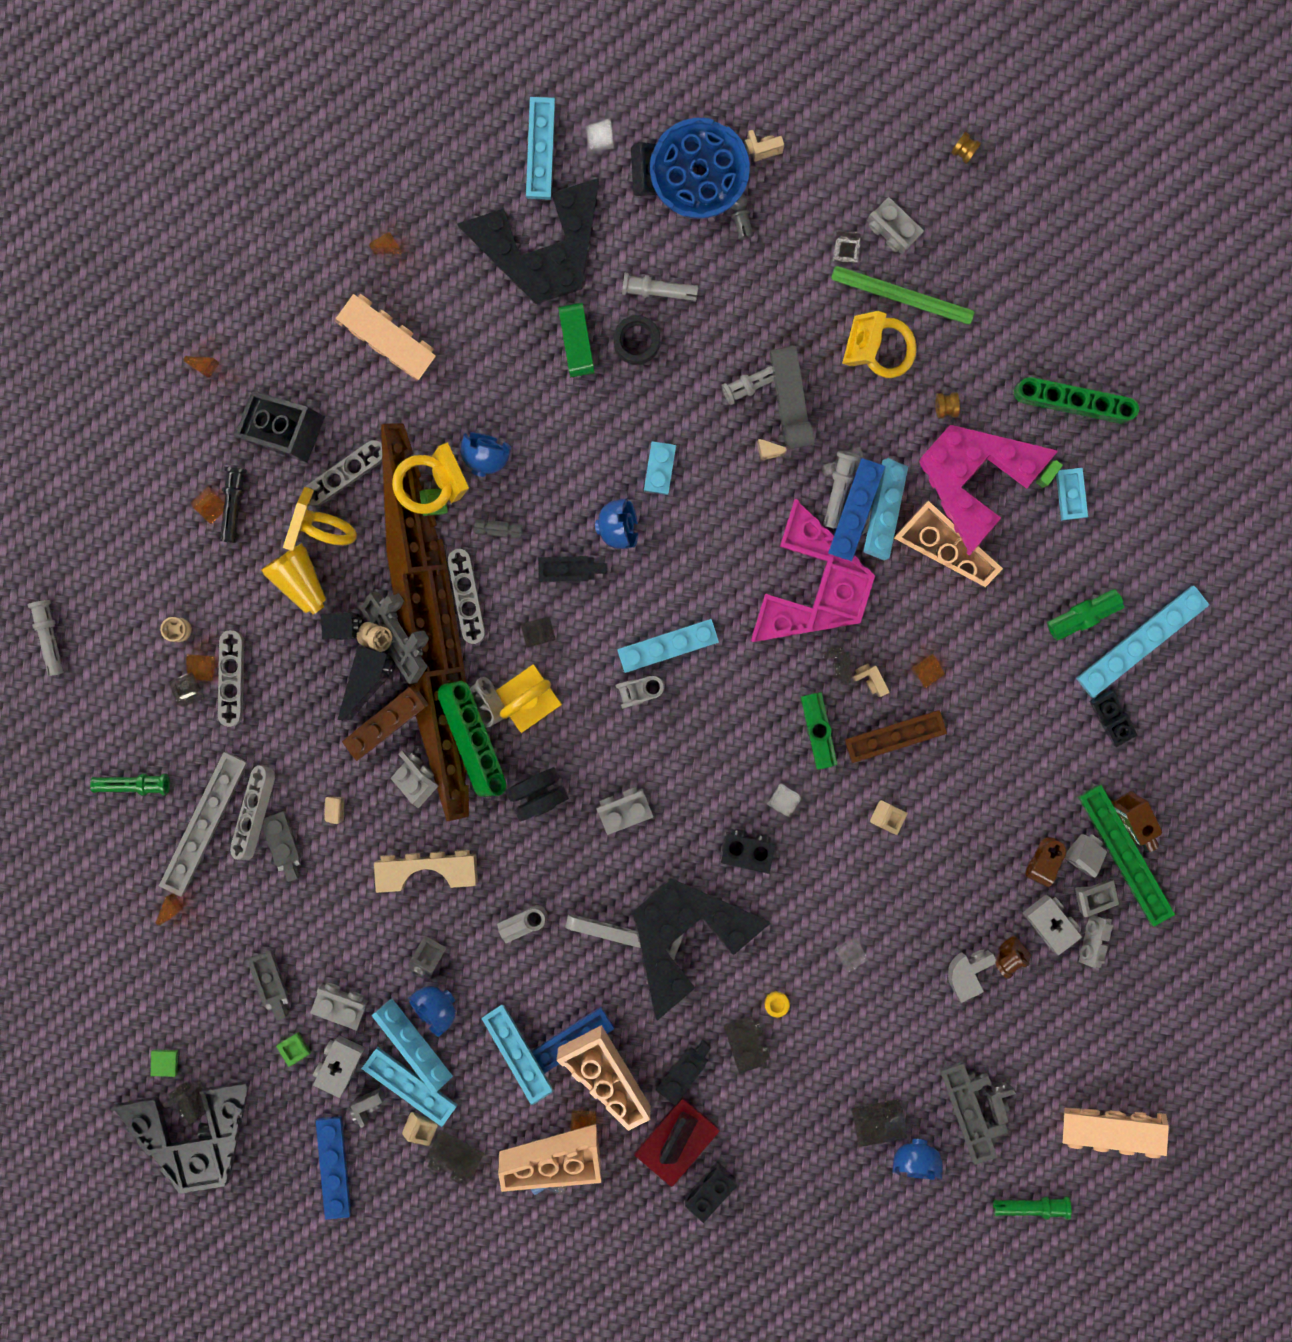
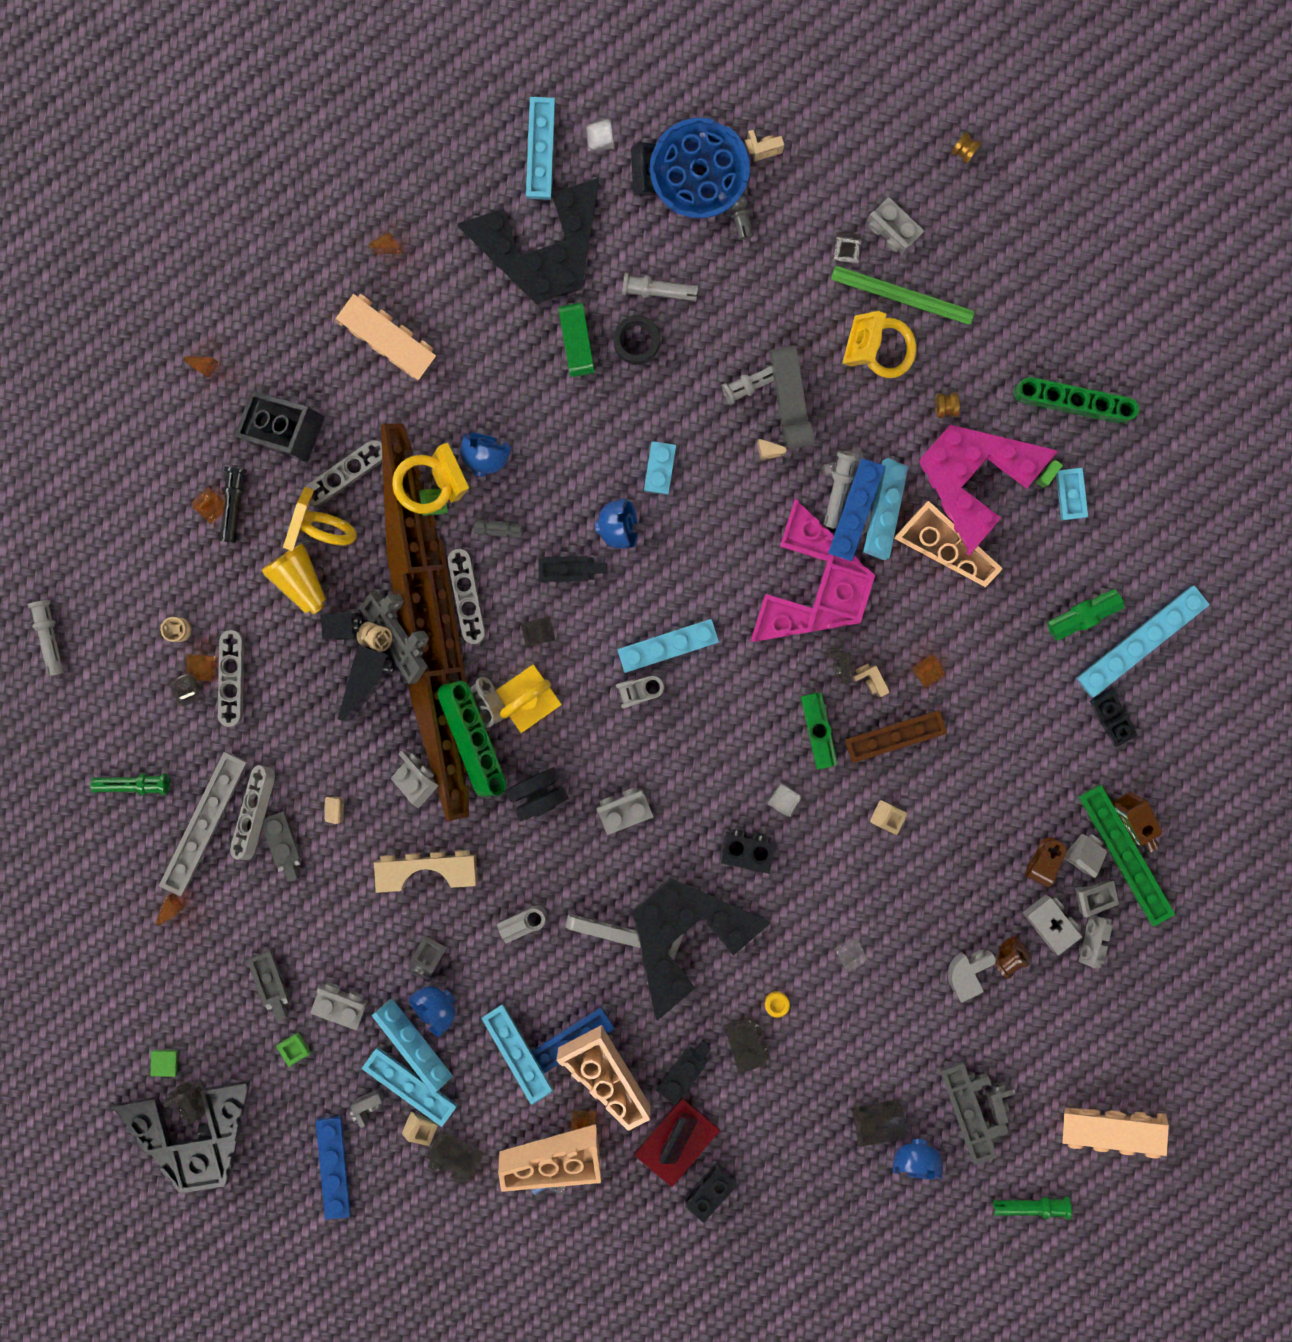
(335, 1080): light grey brick -> none
(385, 722): reddish brown plate -> none

